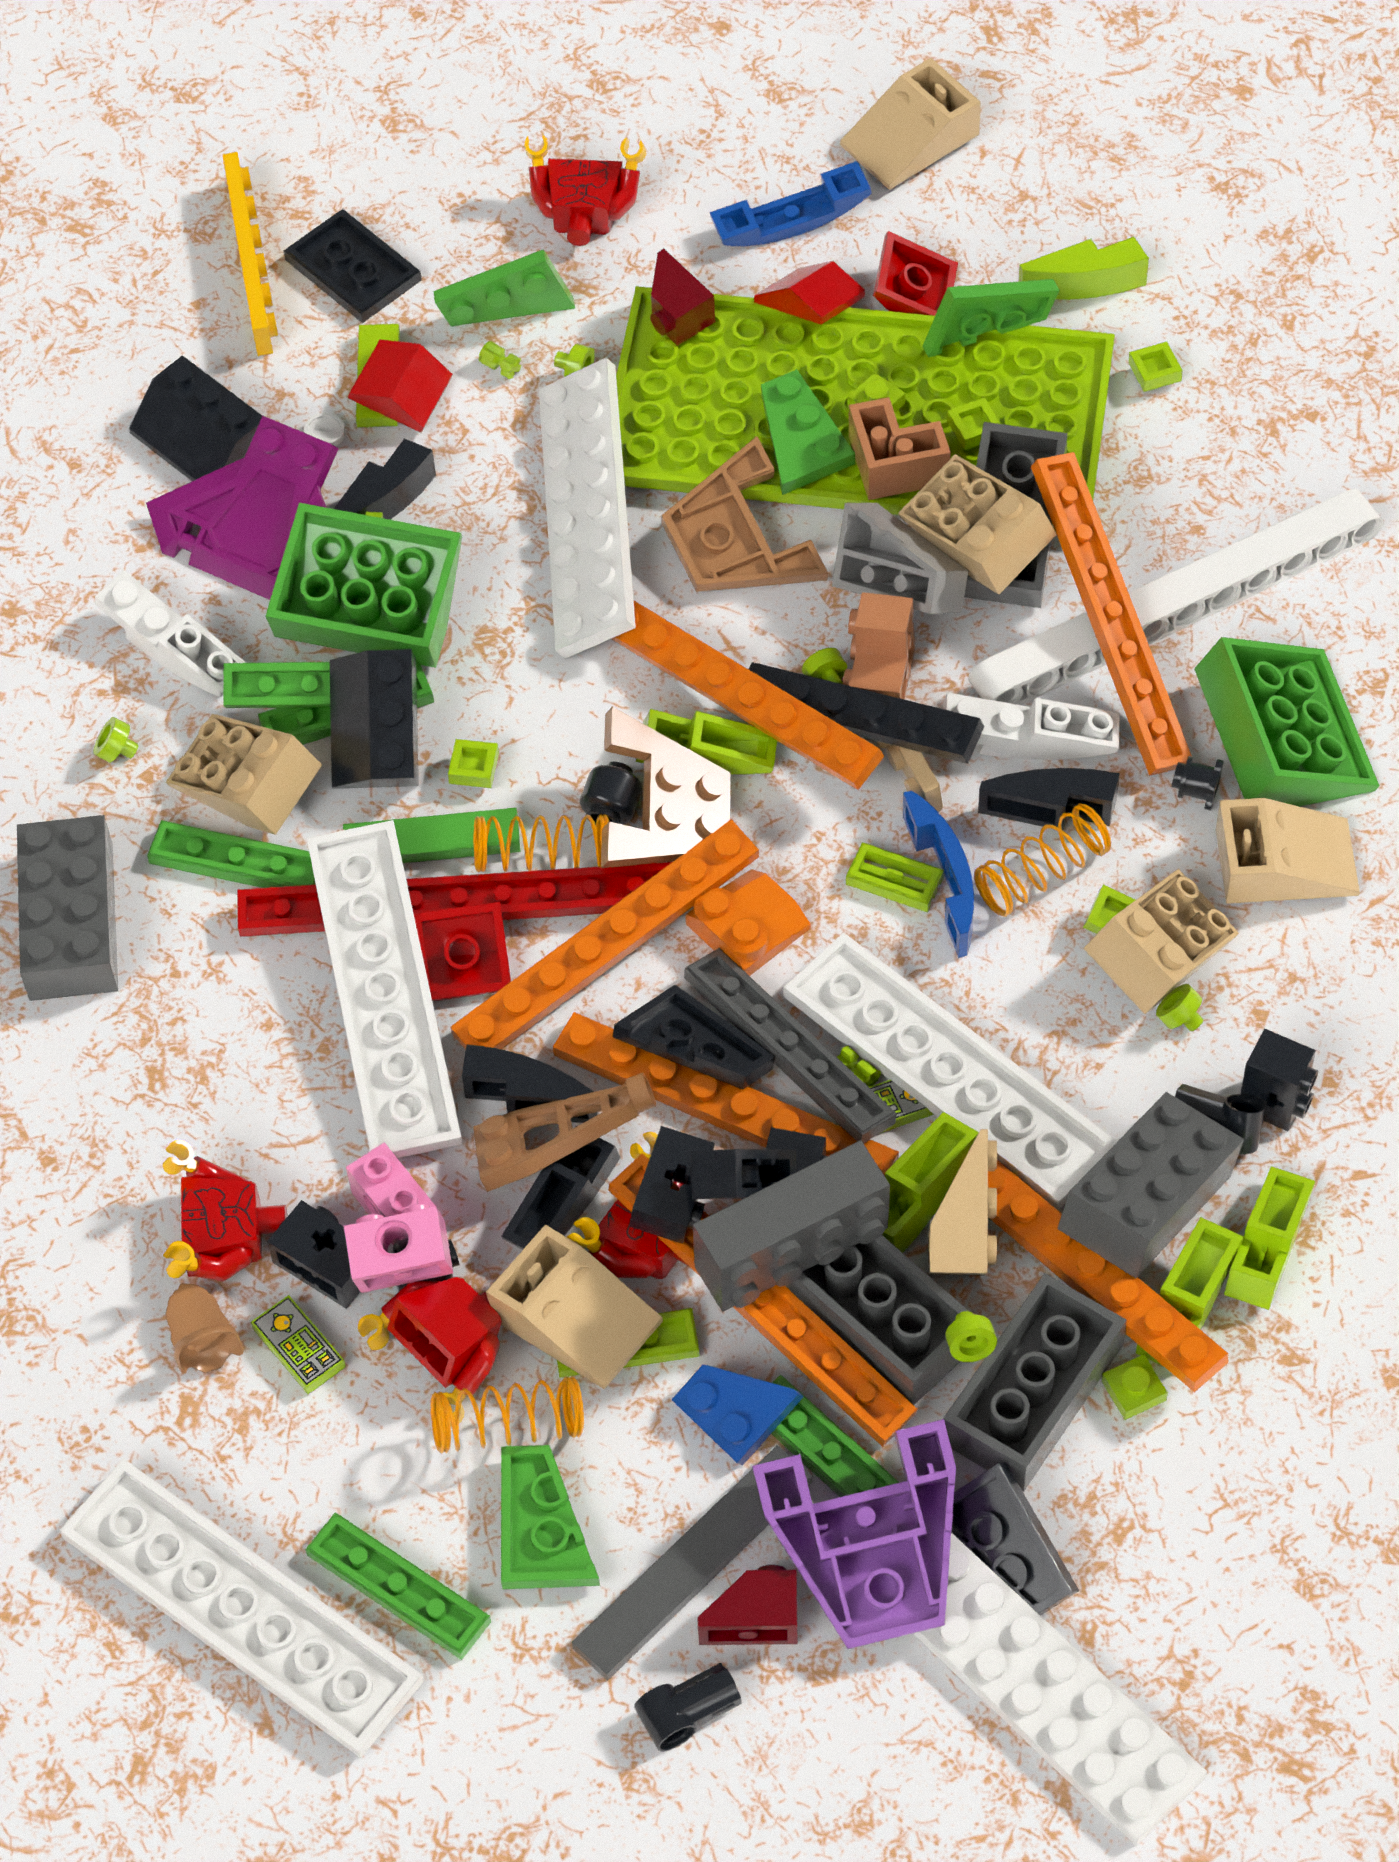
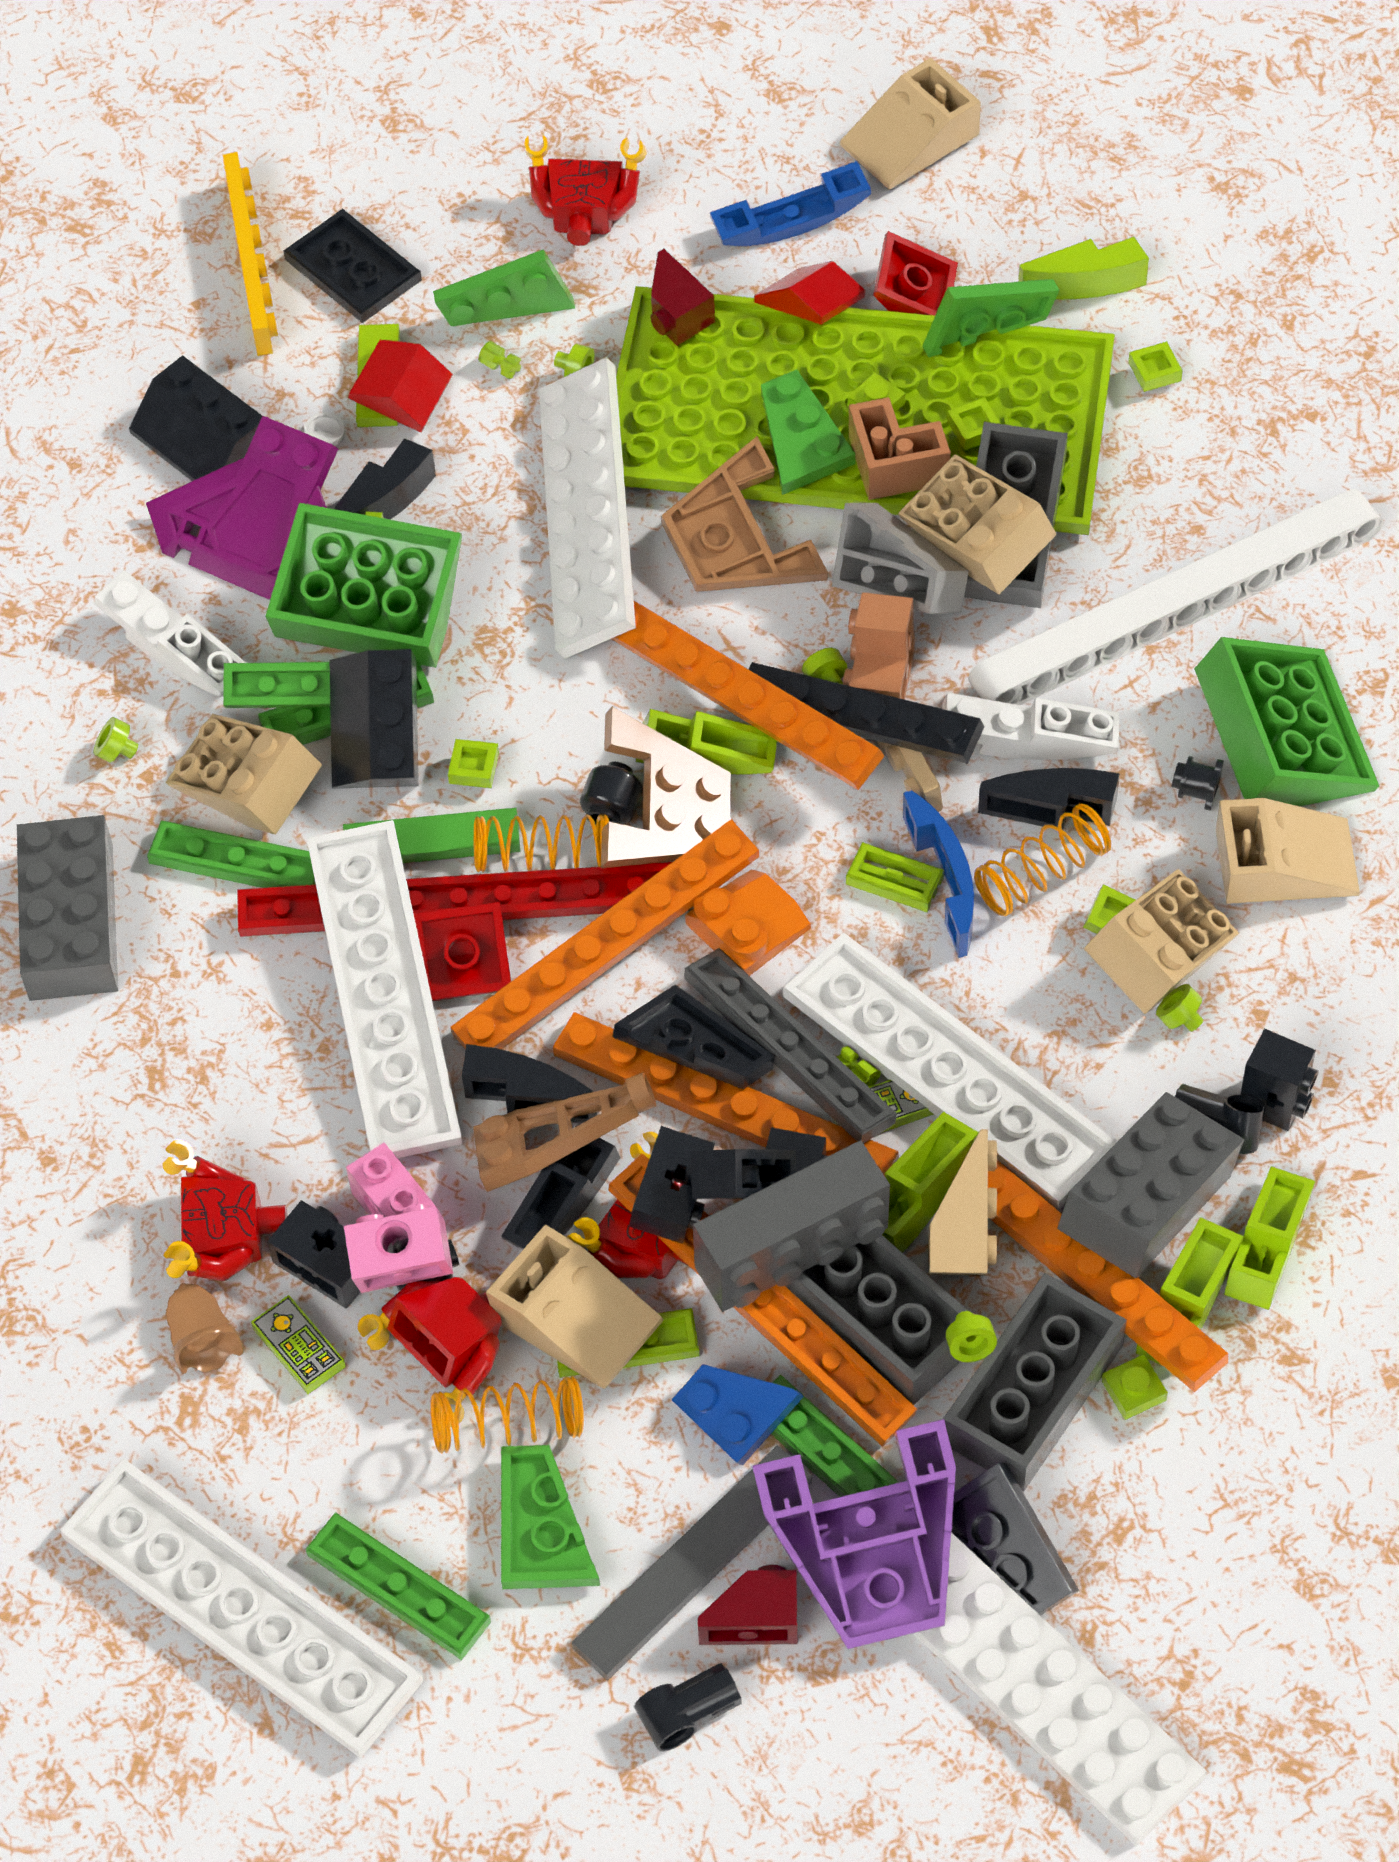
(1111, 613): orange plate -> none

